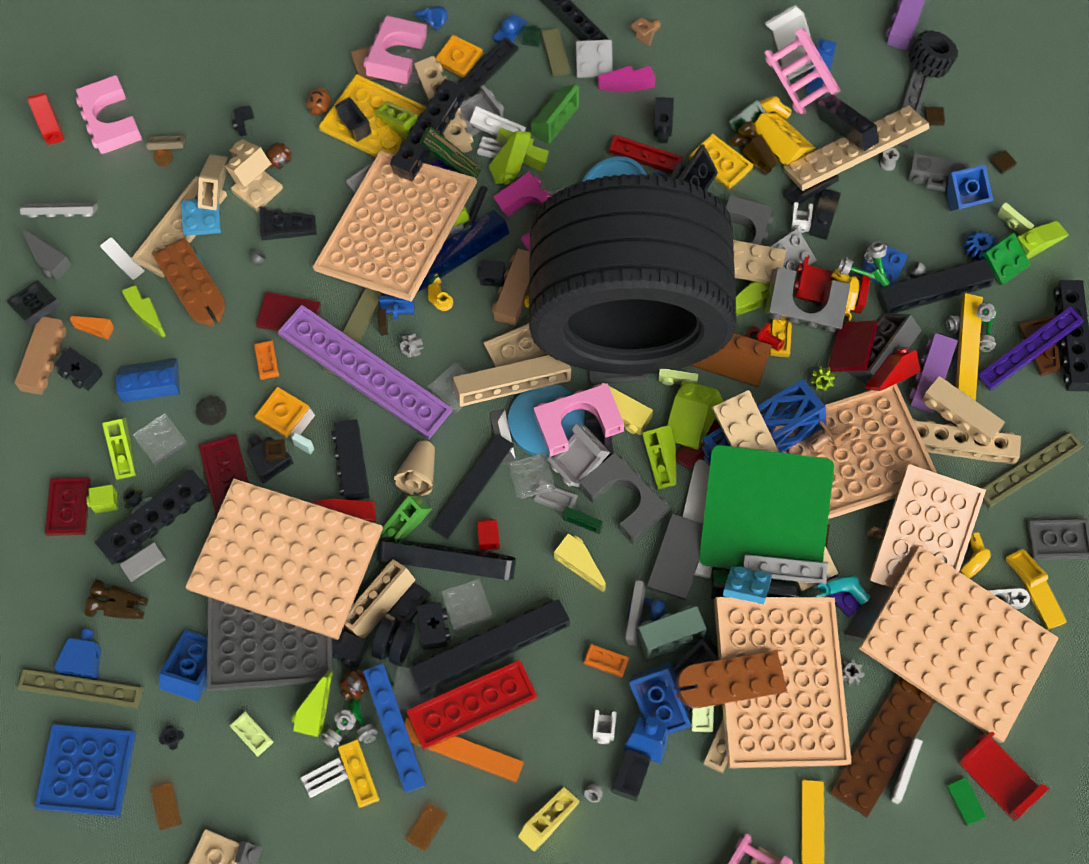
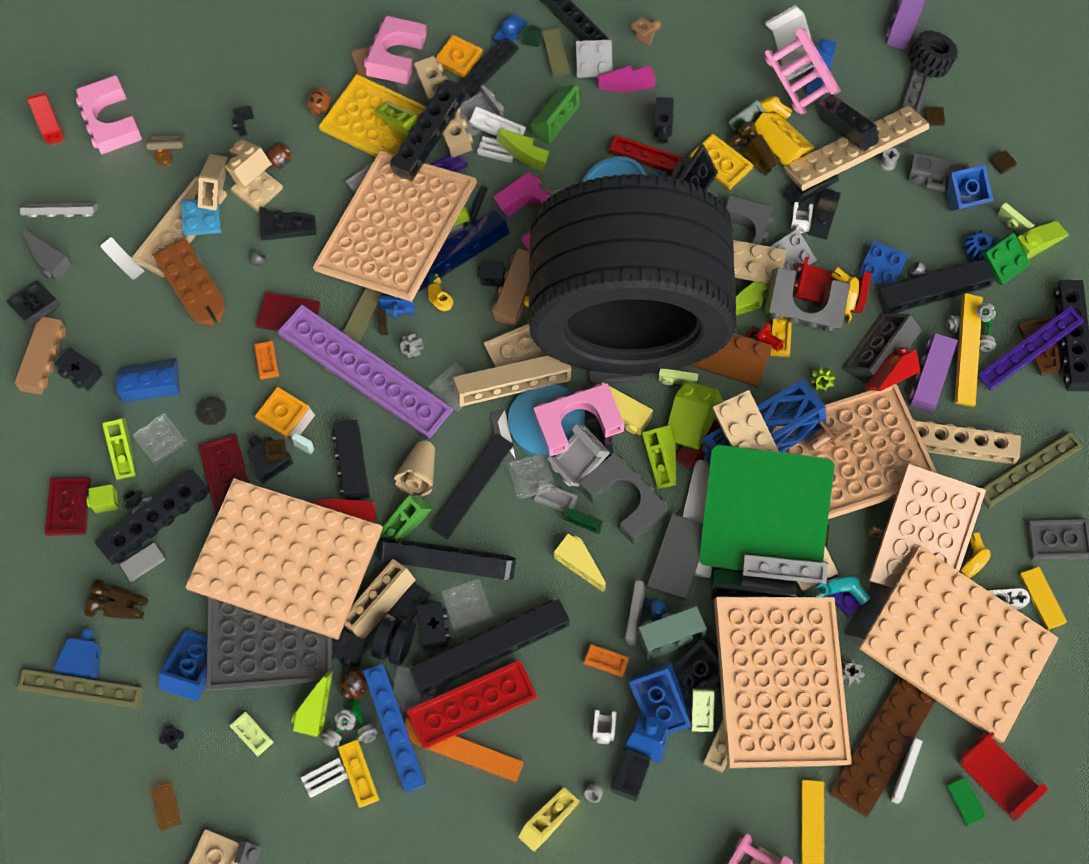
(85, 770): blue plate -> none
(95, 326): orange slope -> none
(143, 310): lime slope -> none
(353, 119): black panel -> none
(427, 827): clear orange tile -> none
(435, 16): blue piece -> none
(449, 153): dark green tile -> none
(488, 535): red brick -> none
(510, 158): lime slope -> none
(731, 680): dark orange plate -> none
(747, 585): dark azure plate -> none
(853, 346): dark red tile -> none
(873, 255): plant -> none
(963, 411): tan brick -> none
(1026, 568): yellow tile -> none

